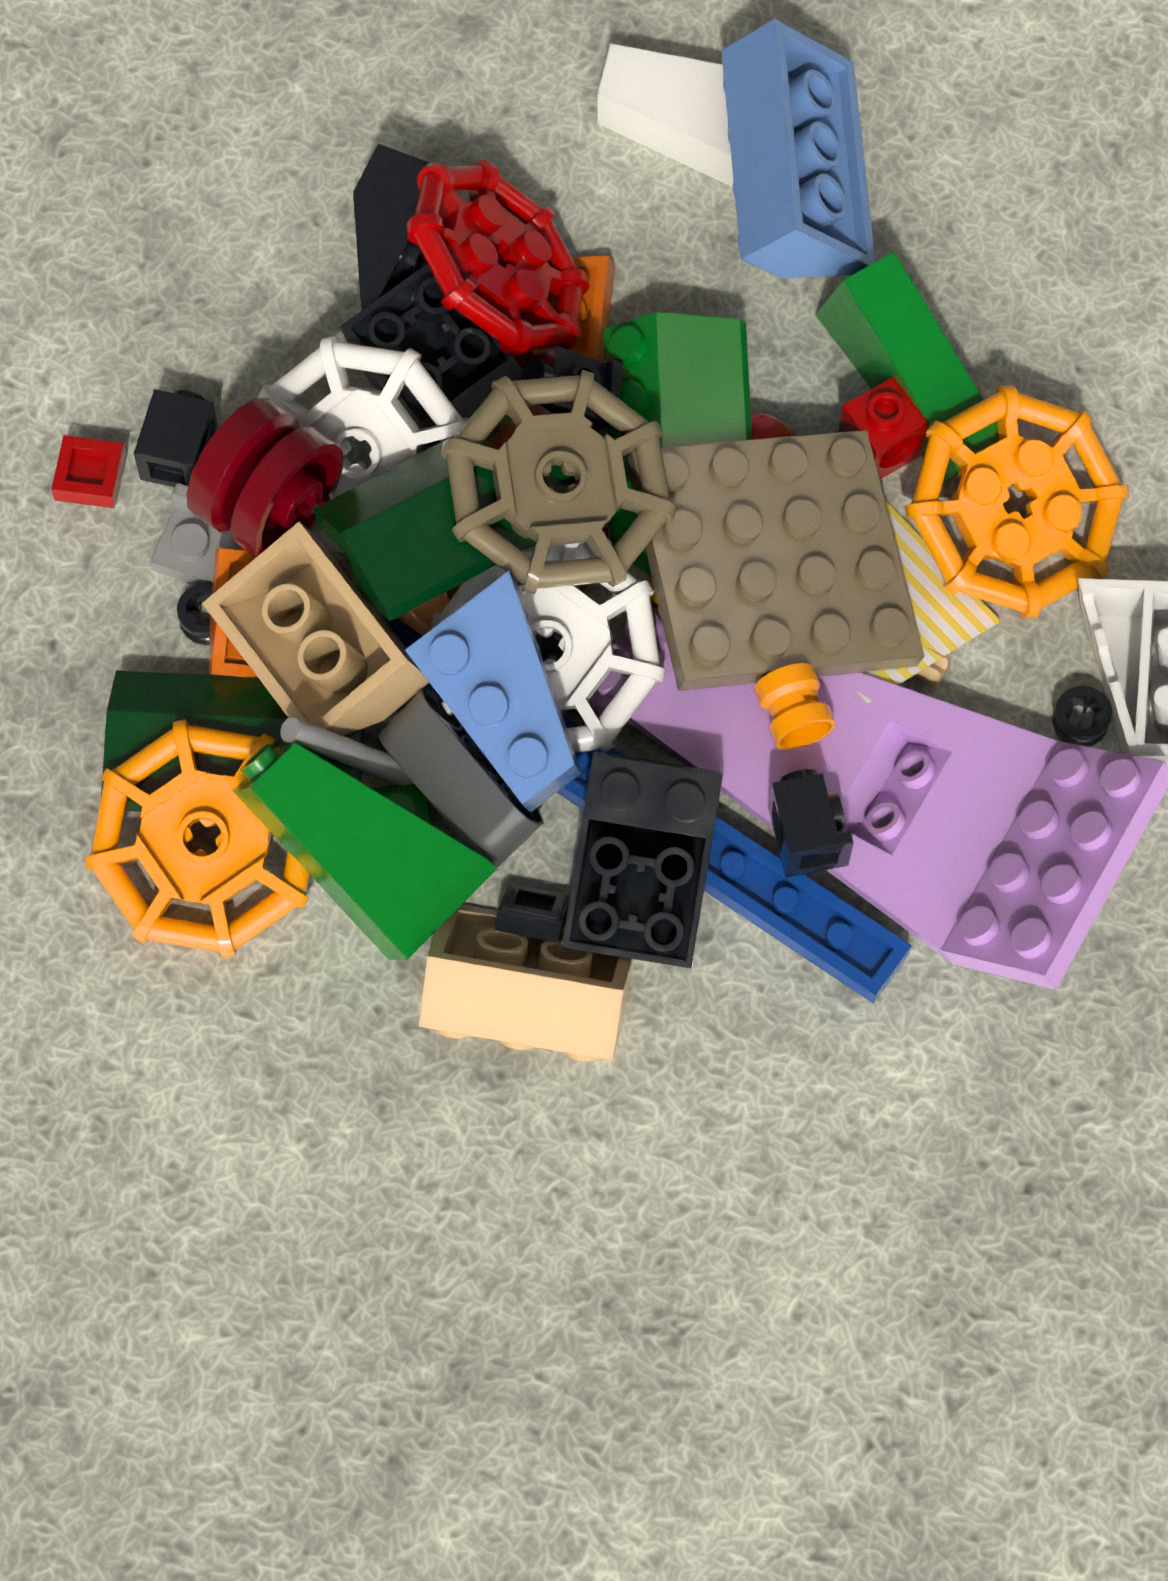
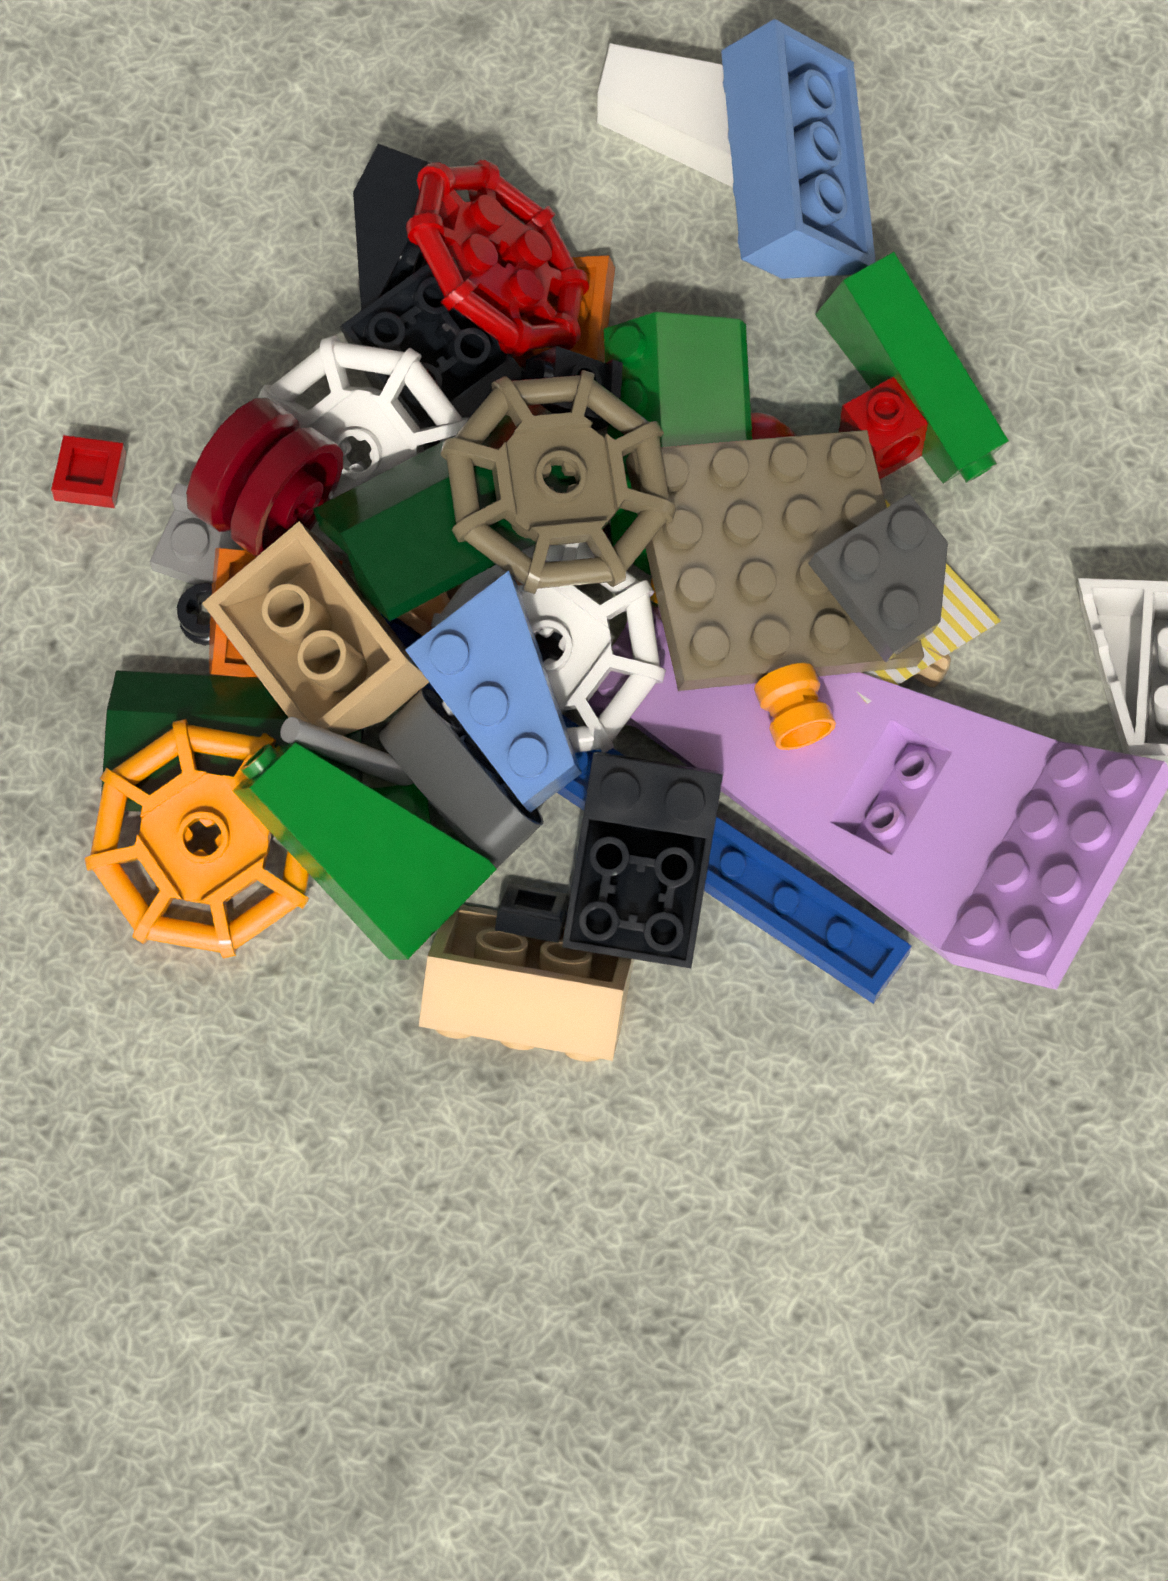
(174, 436): black brick -> none
(808, 824): black brick -> none
(888, 576): none -> dark grey plate
(1051, 508): light orange plate -> none
(1088, 698): black bush -> none

